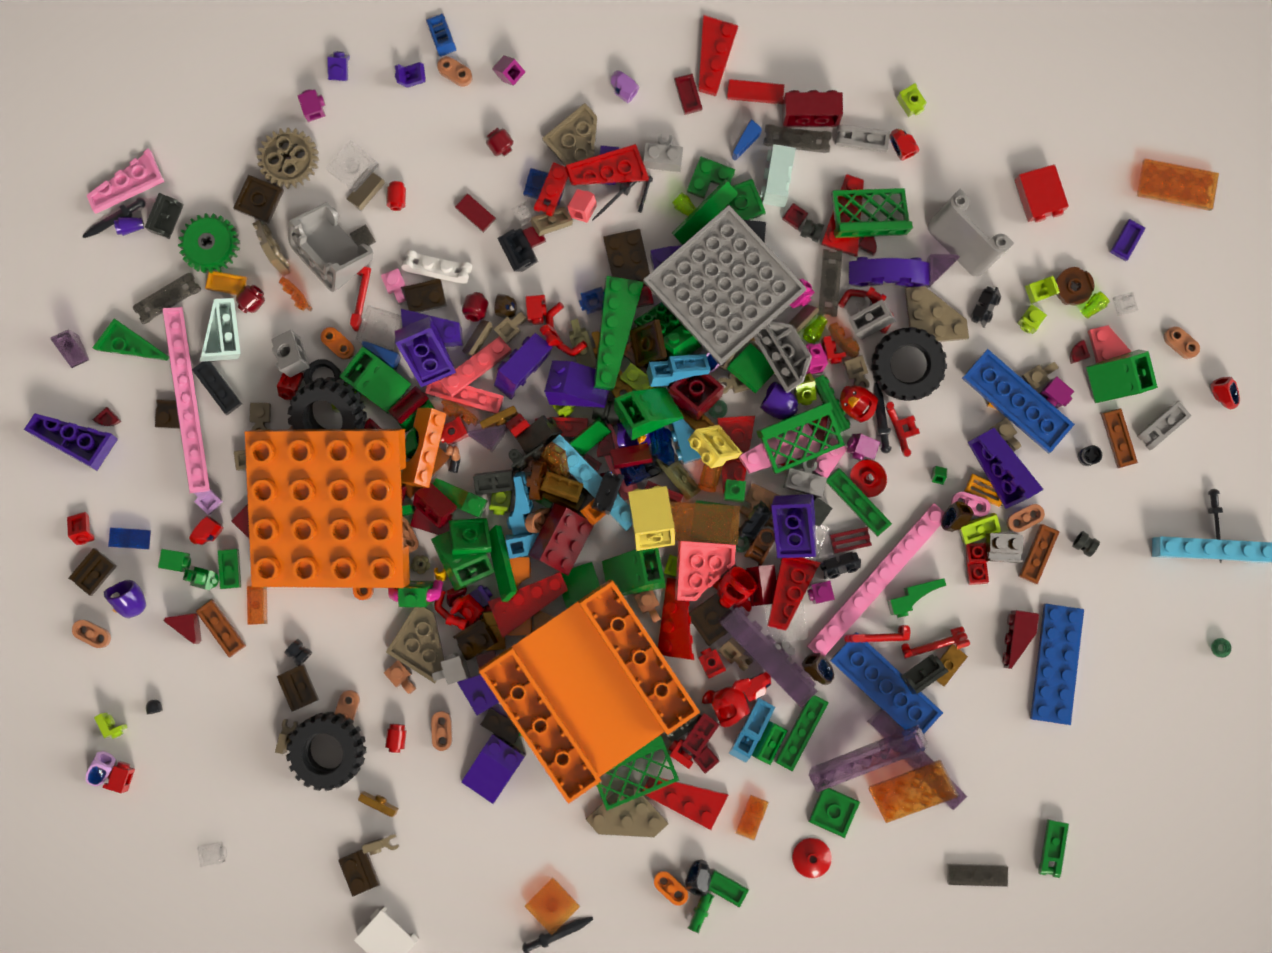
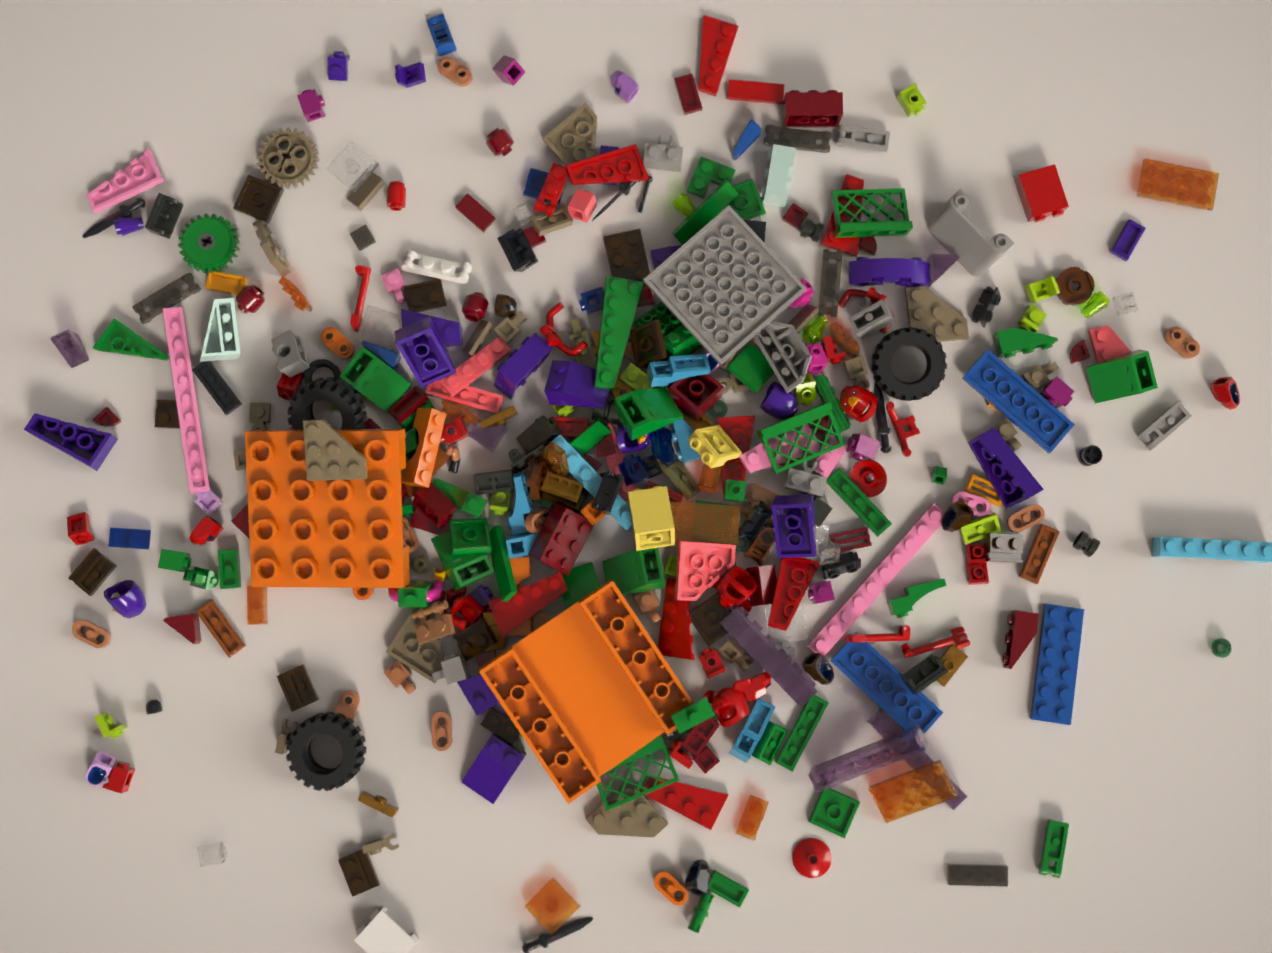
(299, 654): black wheel -> none
(327, 247): light grey windscreen -> none
(330, 454): none -> dark tan plate
(395, 738): red brick -> none
(434, 628): none -> medium nougat plate
(517, 425): red bracket -> none
(536, 309): red brick -> none
(630, 456): dark red tile -> none
(692, 715): none -> green tile
(828, 553): none -> clear tile
(903, 144): red rock -> none
(1016, 340): none -> green slope
(1119, 438): dark orange tile -> none
(1215, 509): black sword -> none

